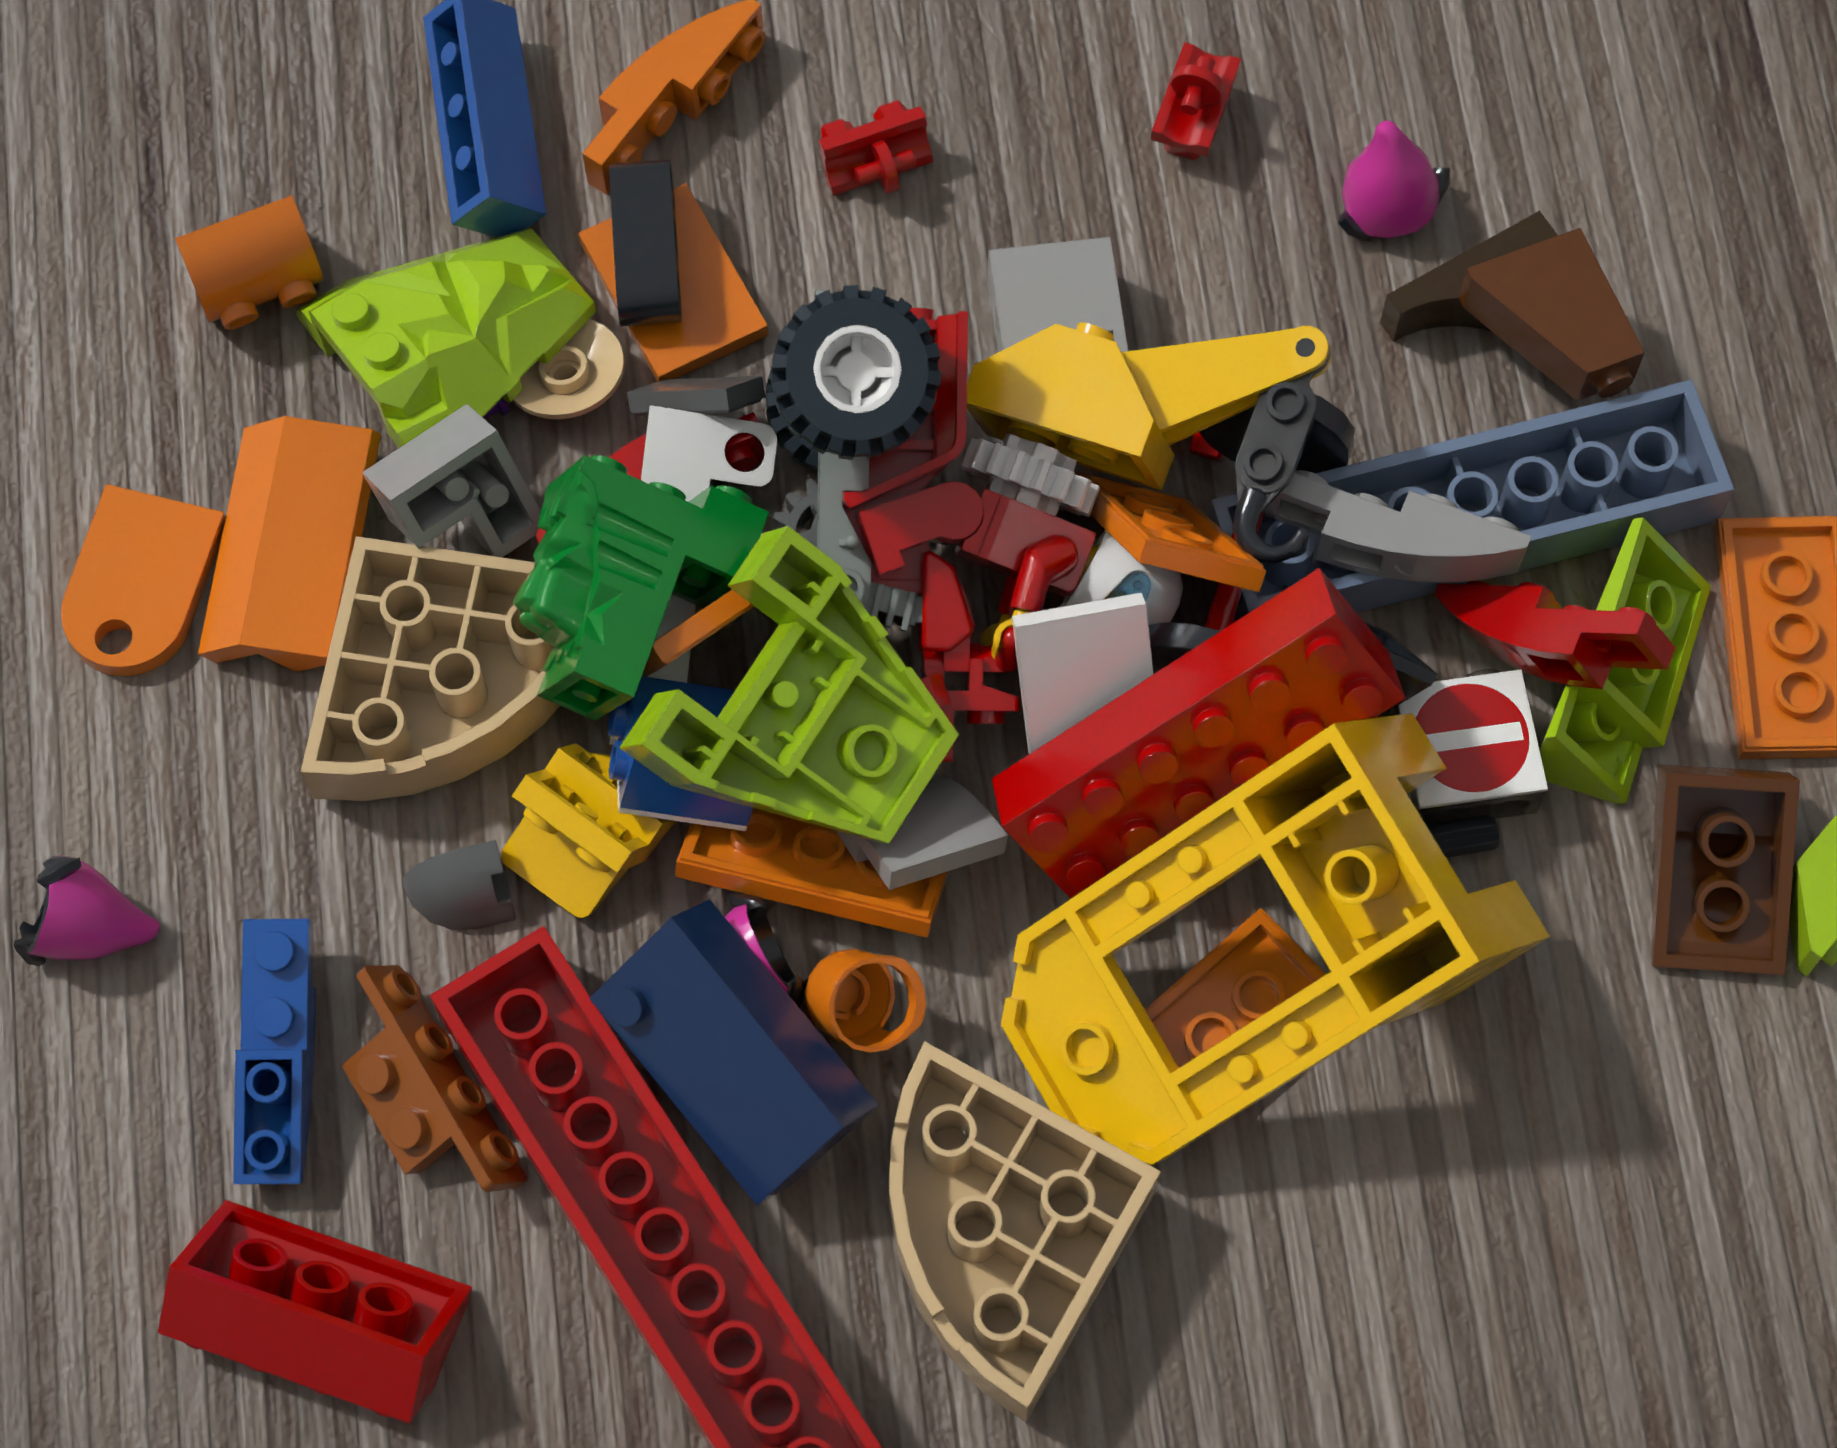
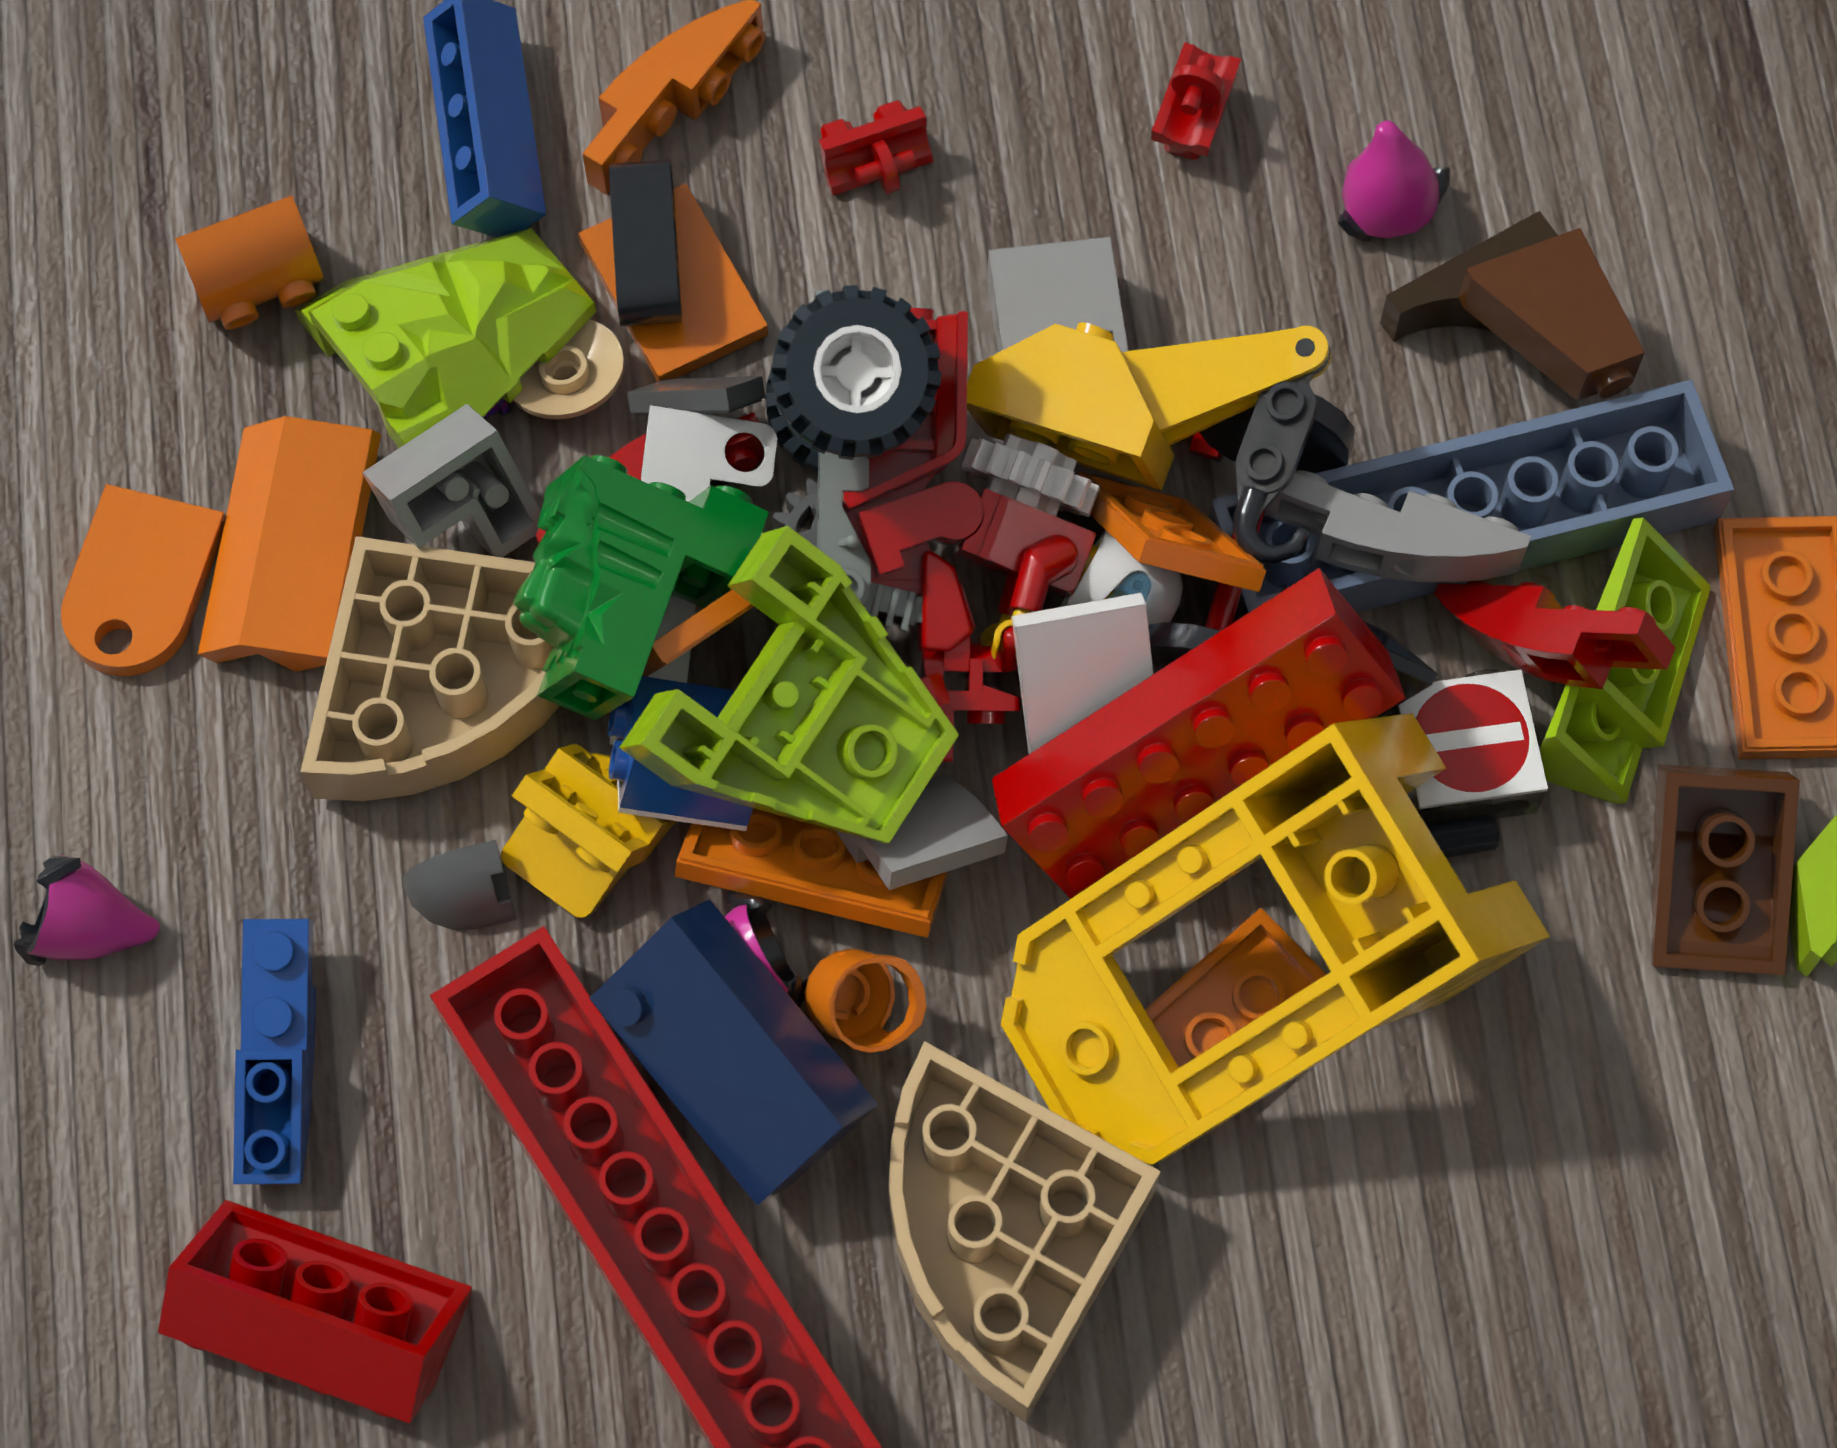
(420, 1089): dark orange bracket -> none

